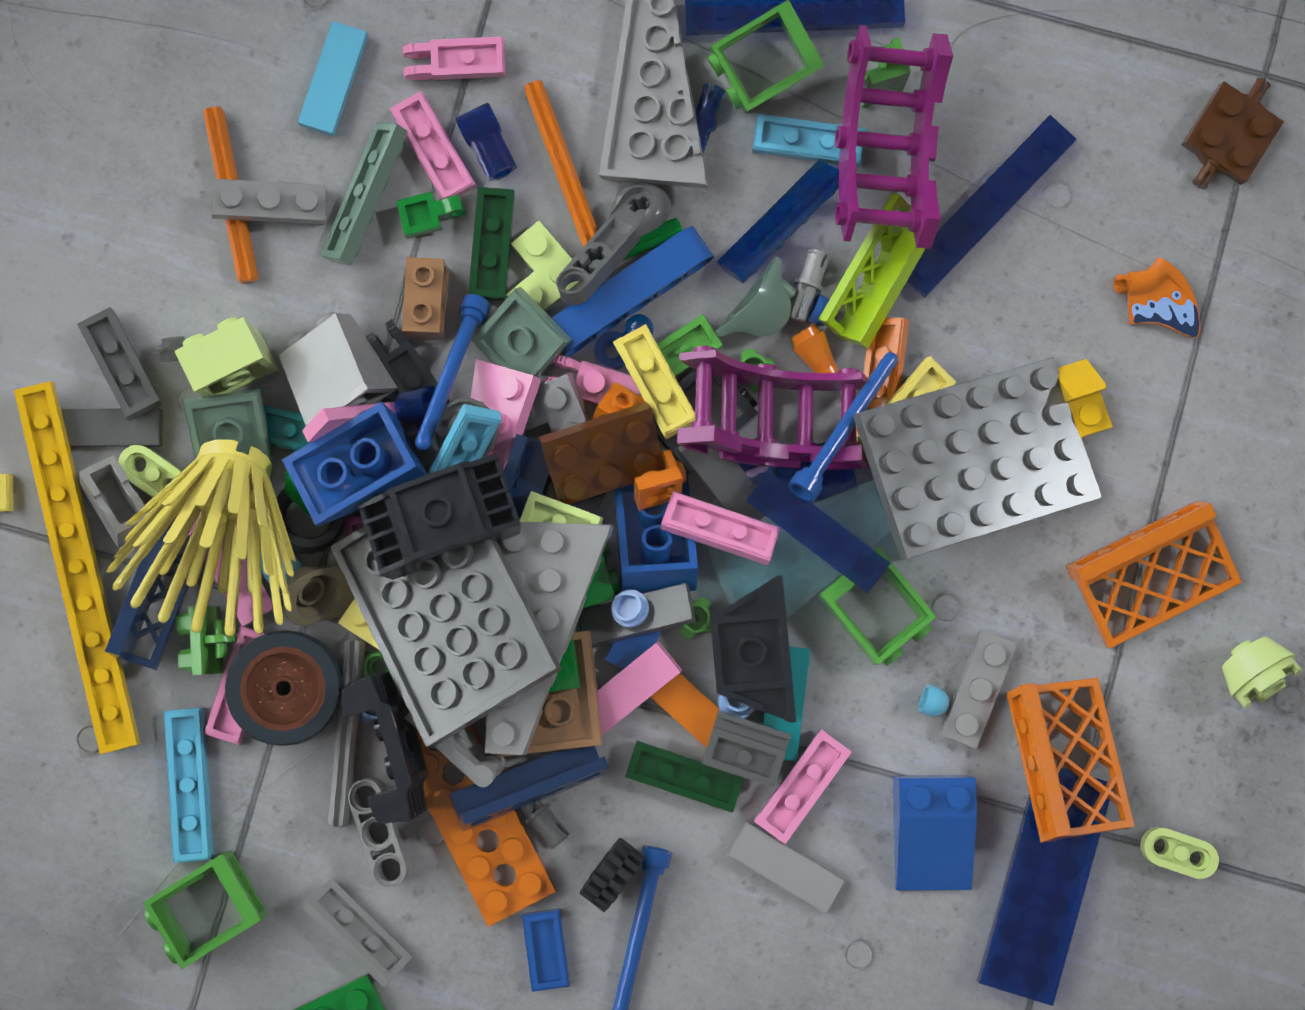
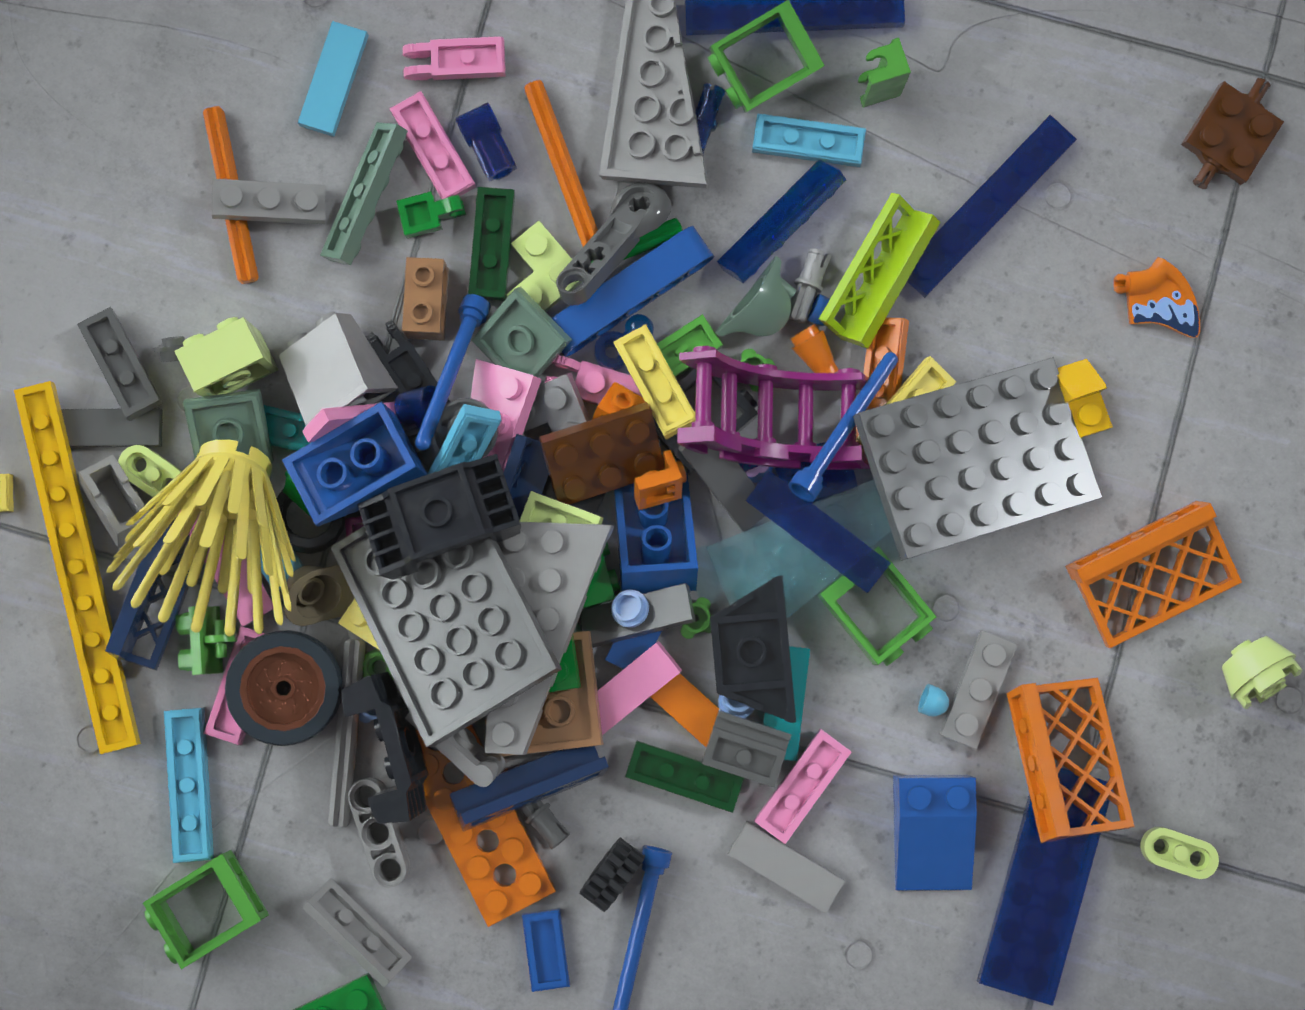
(720, 528): bright pink tile -> none
(920, 144): magenta fence -> none

